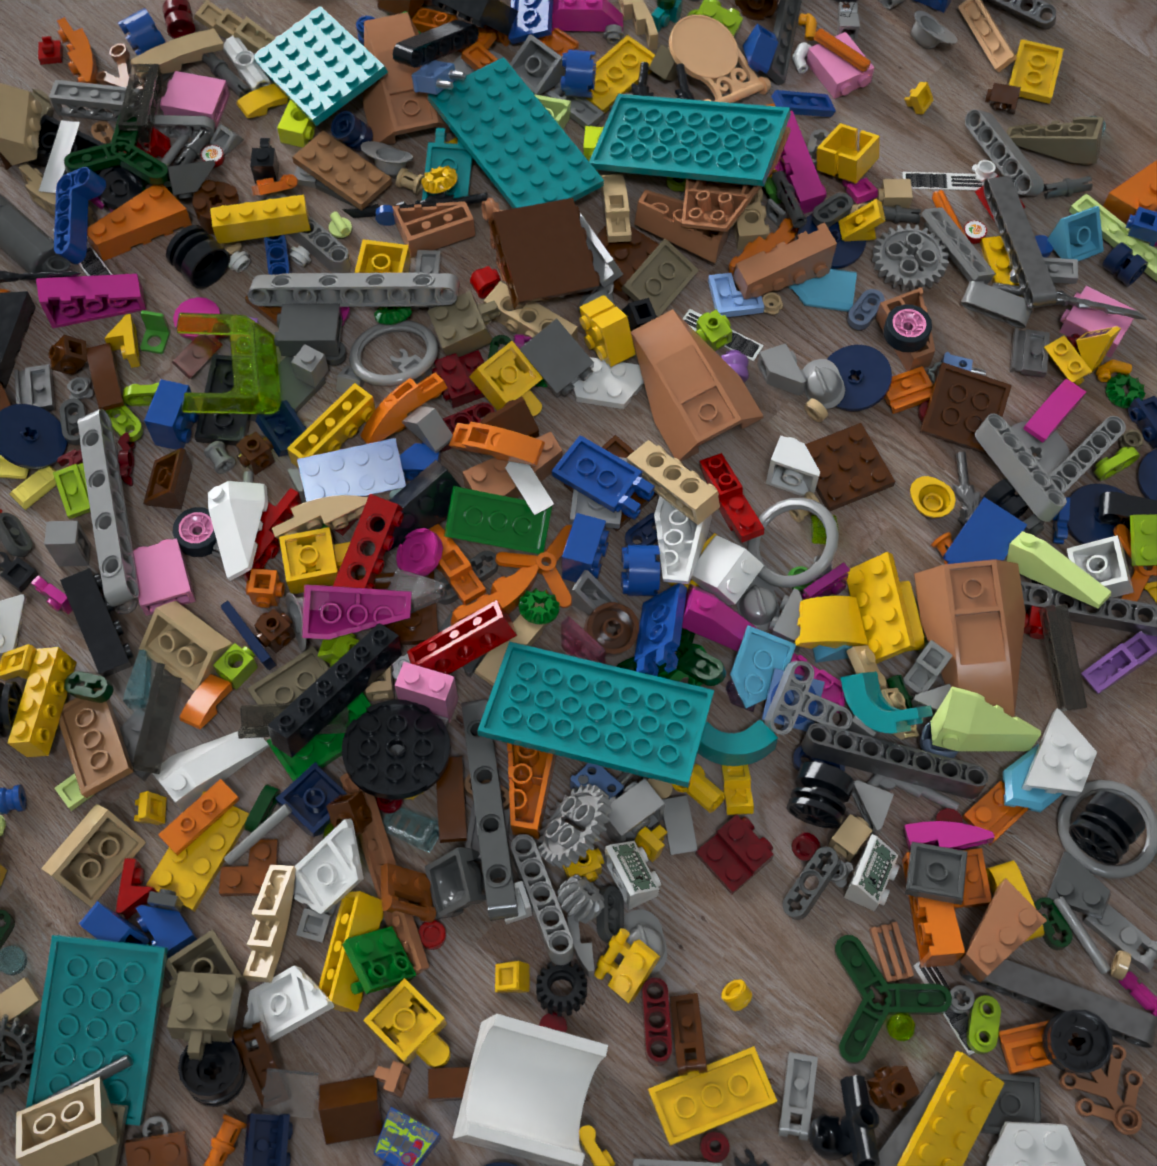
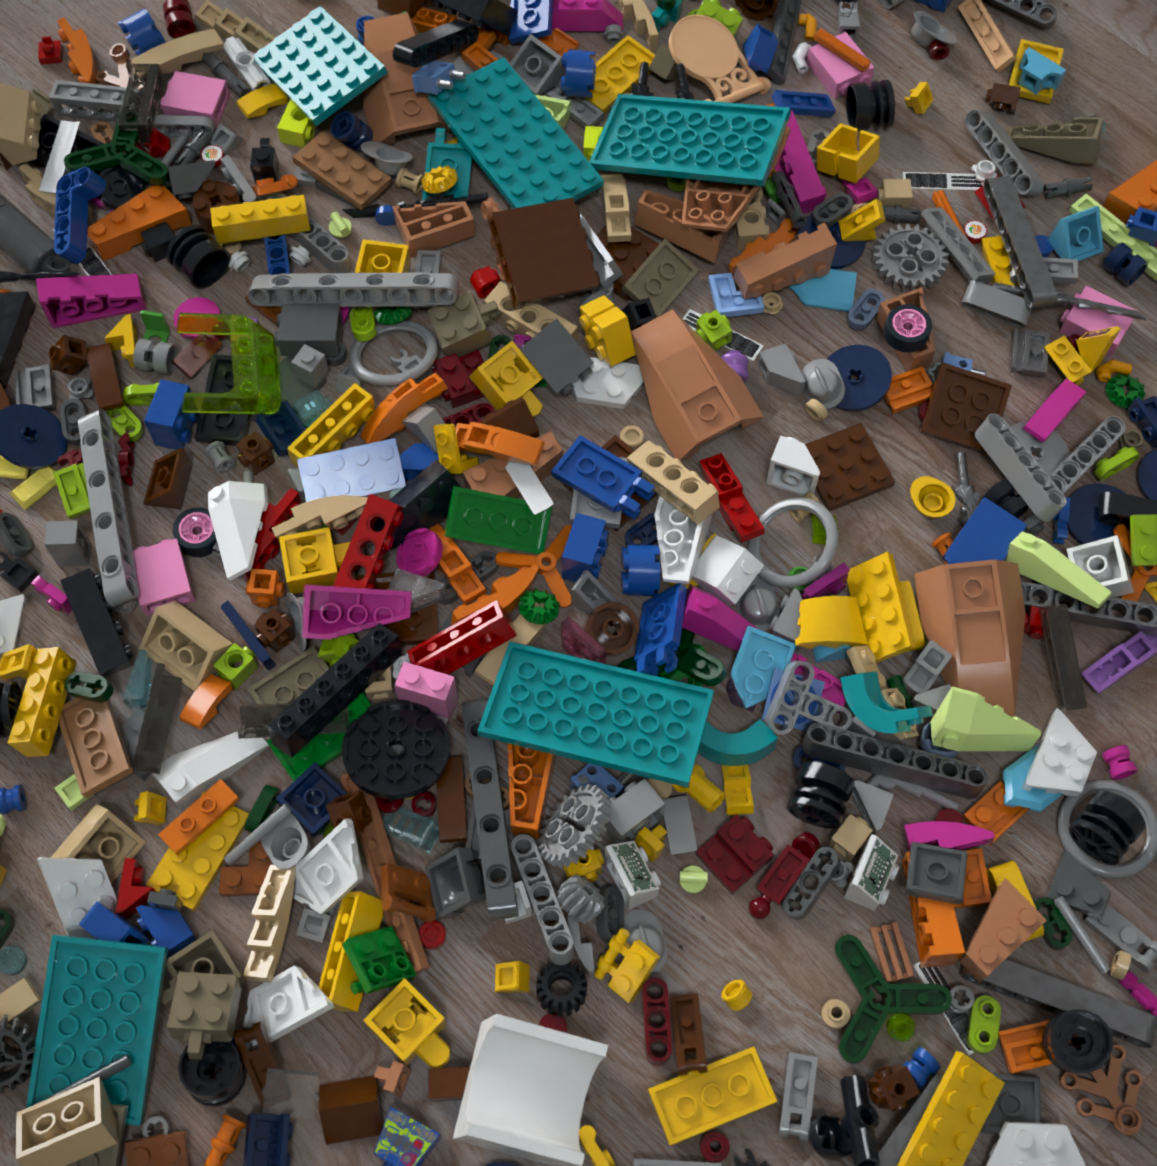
(76, 888): none -> white wing
(154, 356): none -> light grey wheel
(156, 241): none -> black brick
(232, 174): none -> light grey plate
(286, 843): none -> light grey piece
(311, 407): none -> clear light blue brick
(363, 323): none -> lime plate
(428, 798): none -> dark red bush
(448, 450): none -> yellow bracket
(632, 436): none -> tan tile
(693, 879): none -> yellowish green plate
(778, 881): none -> dark red plate
(831, 1021): none -> tan plate
(870, 105): none -> black wheel
(922, 1066): none -> blue wheel
(935, 53): none -> dark red bush
(1039, 72): none -> medium azure brick
(1119, 762): none -> dark pink wheel

